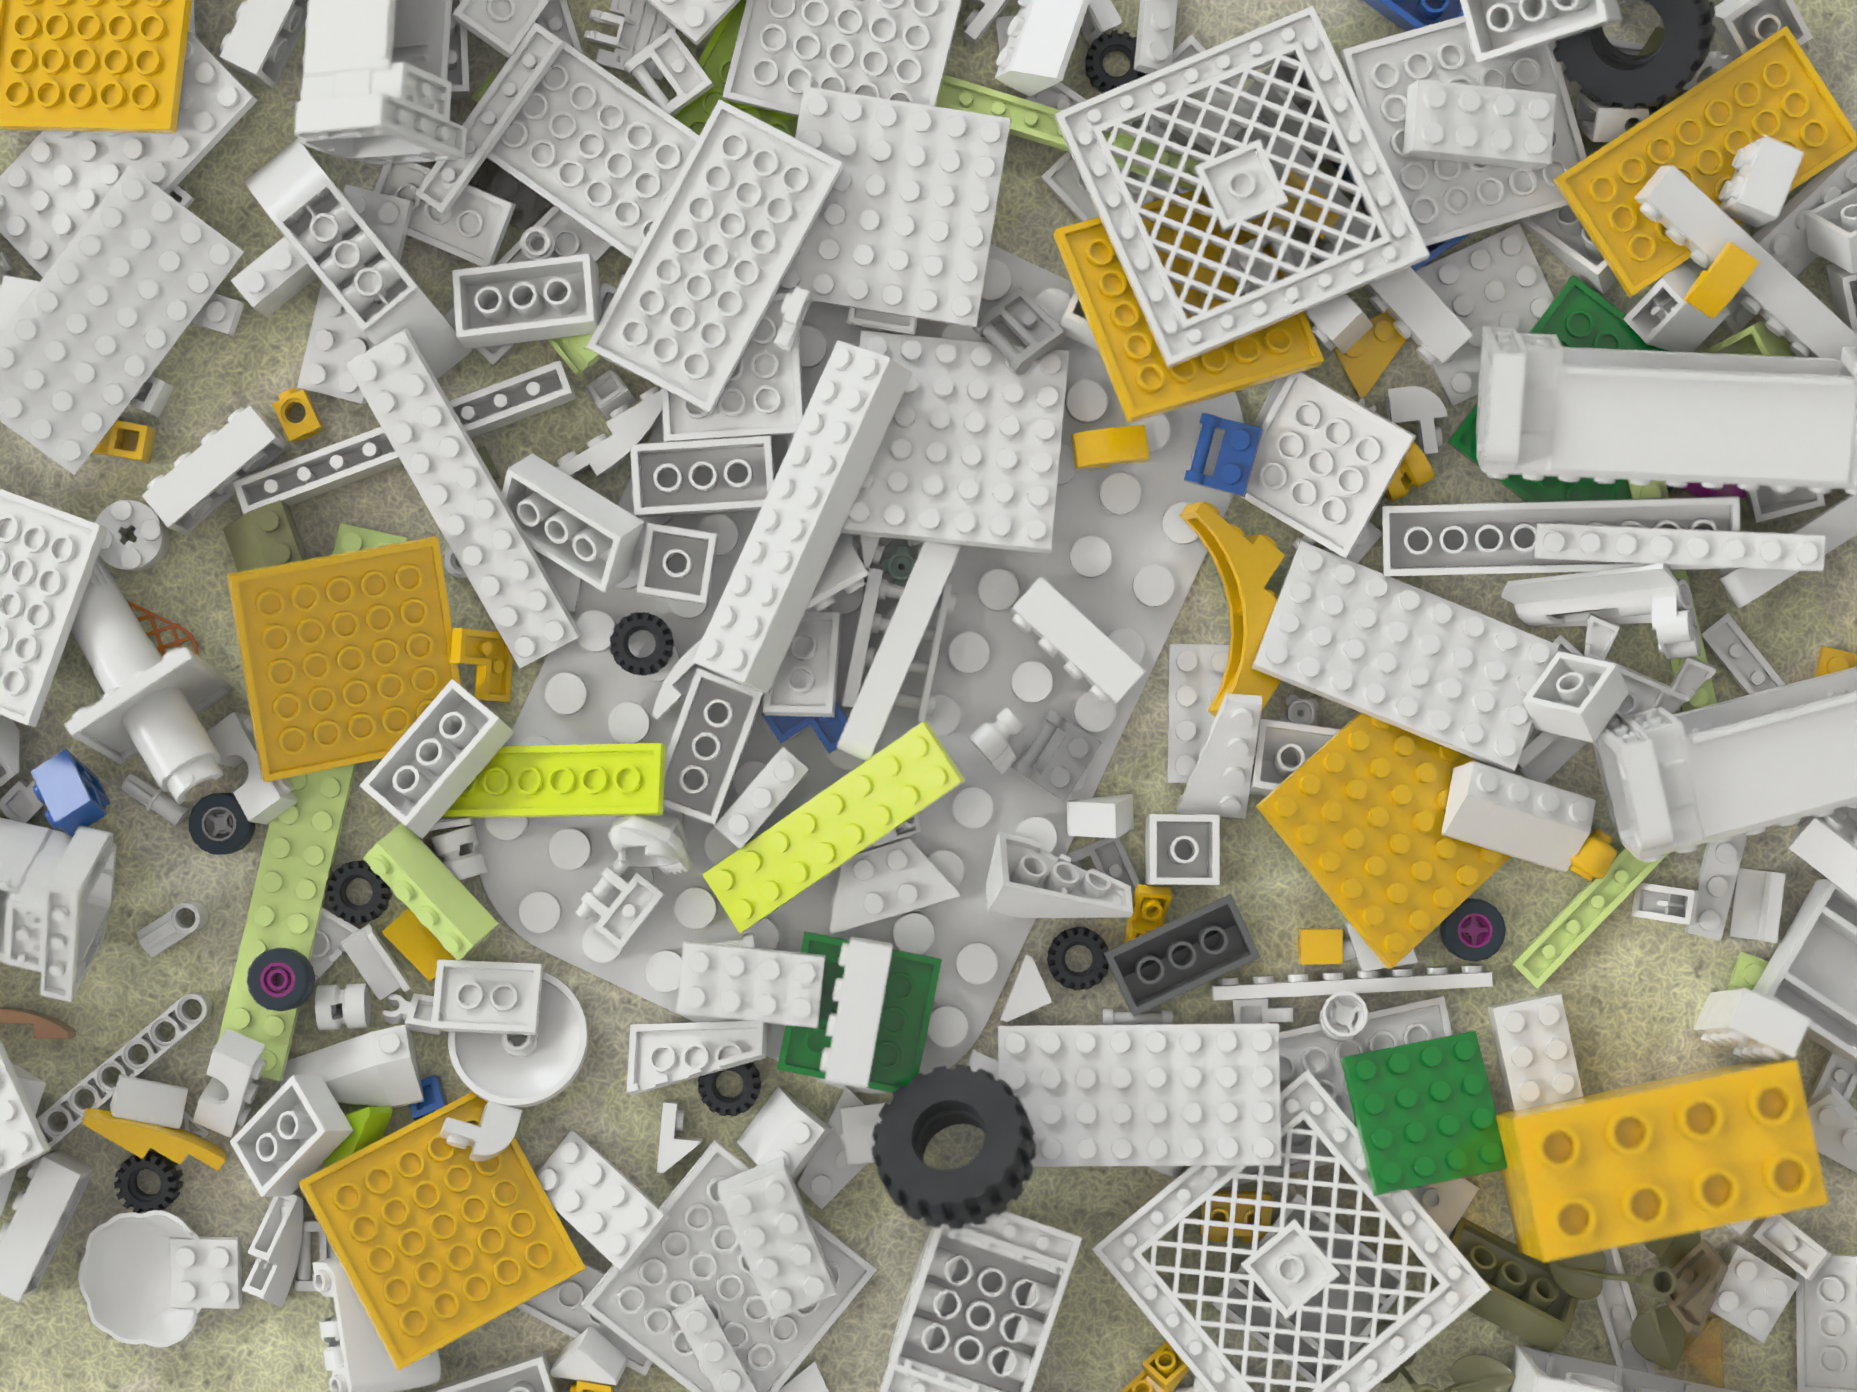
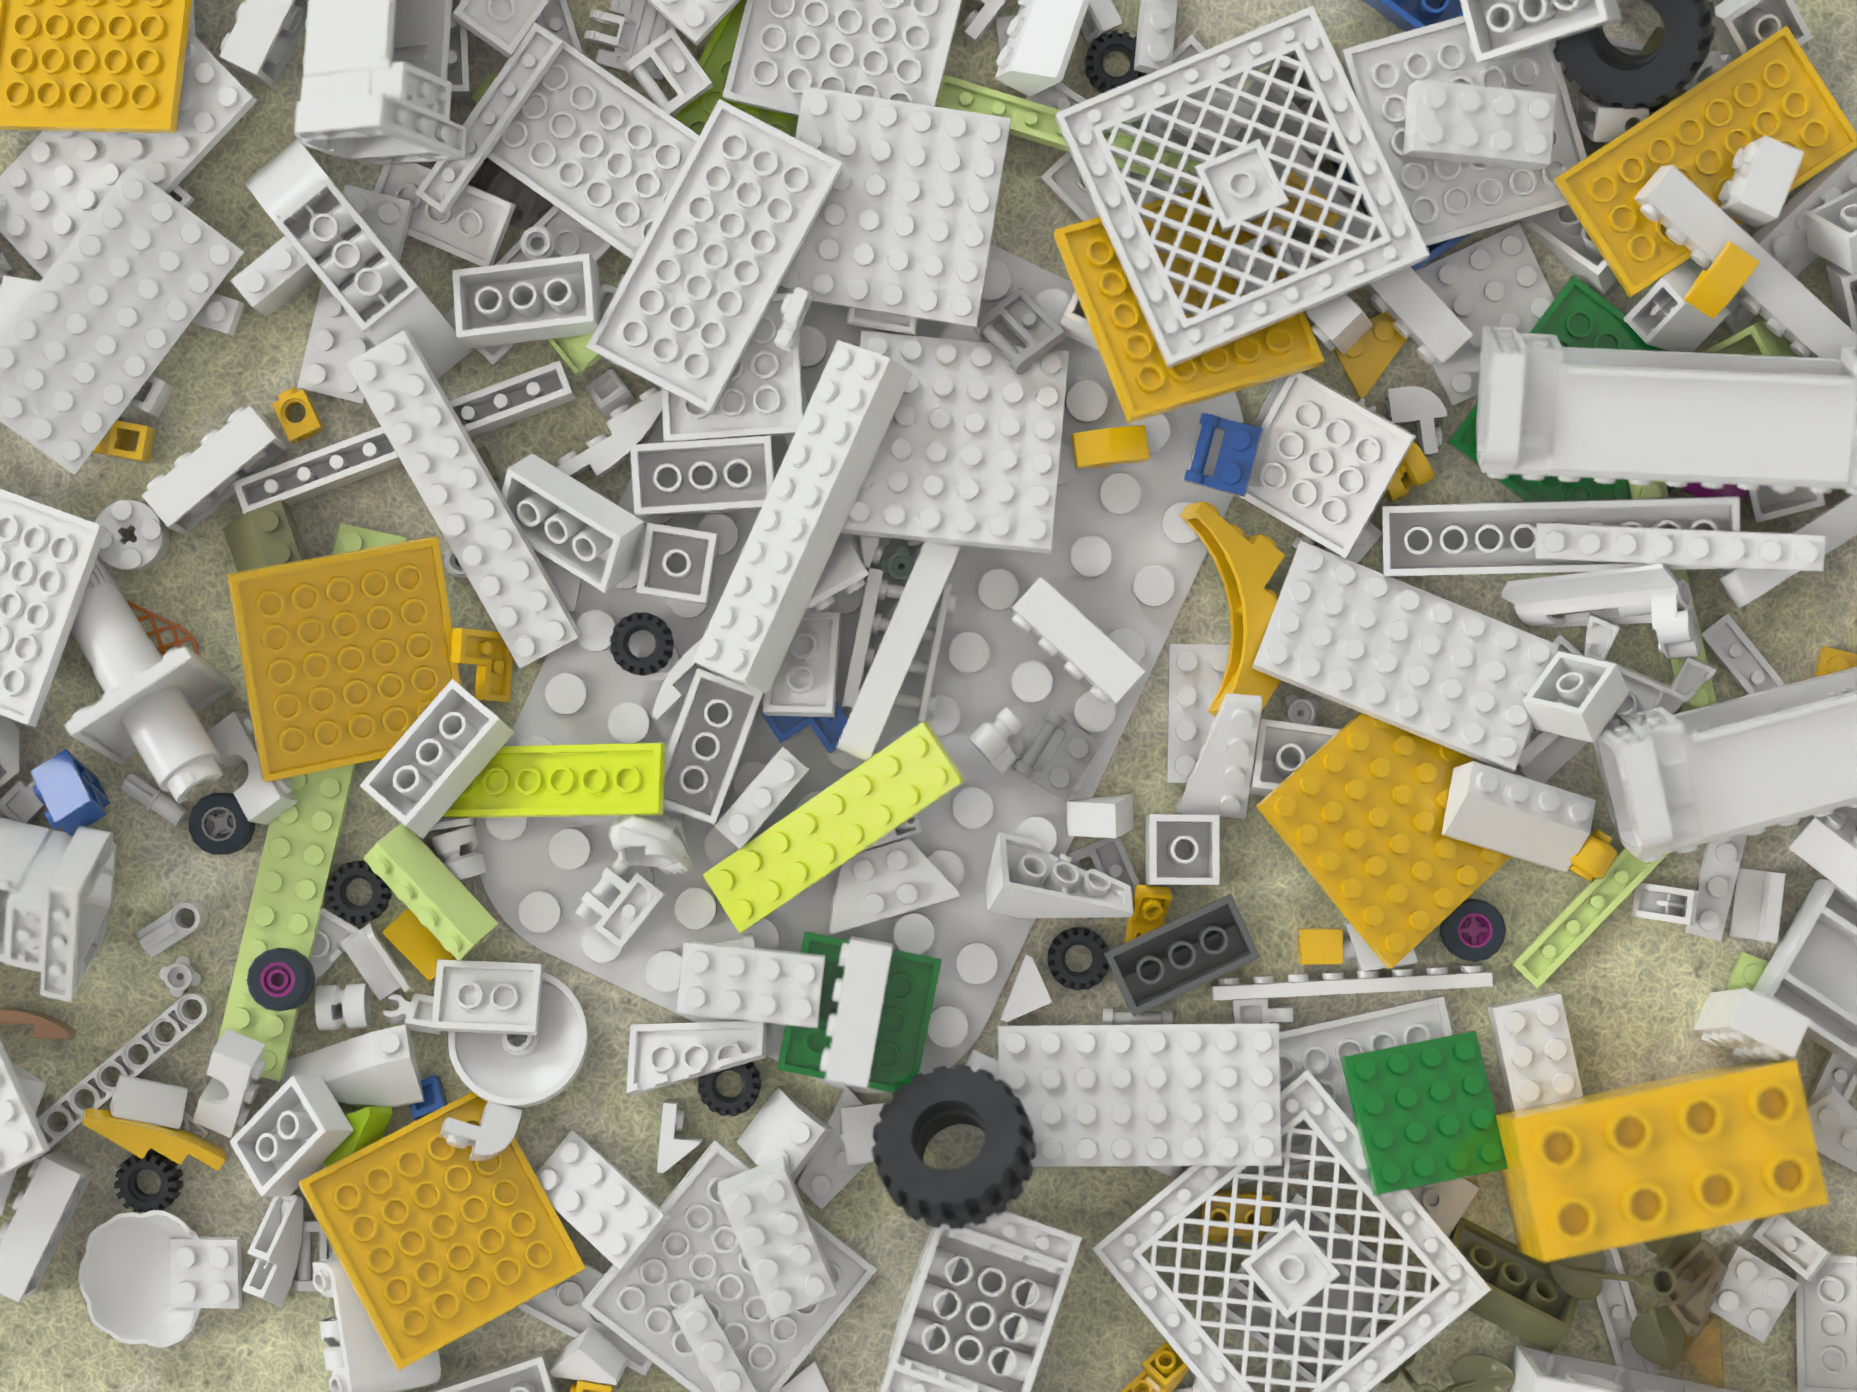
(170, 973): none -> white plate
(1343, 1016): white wheel -> none

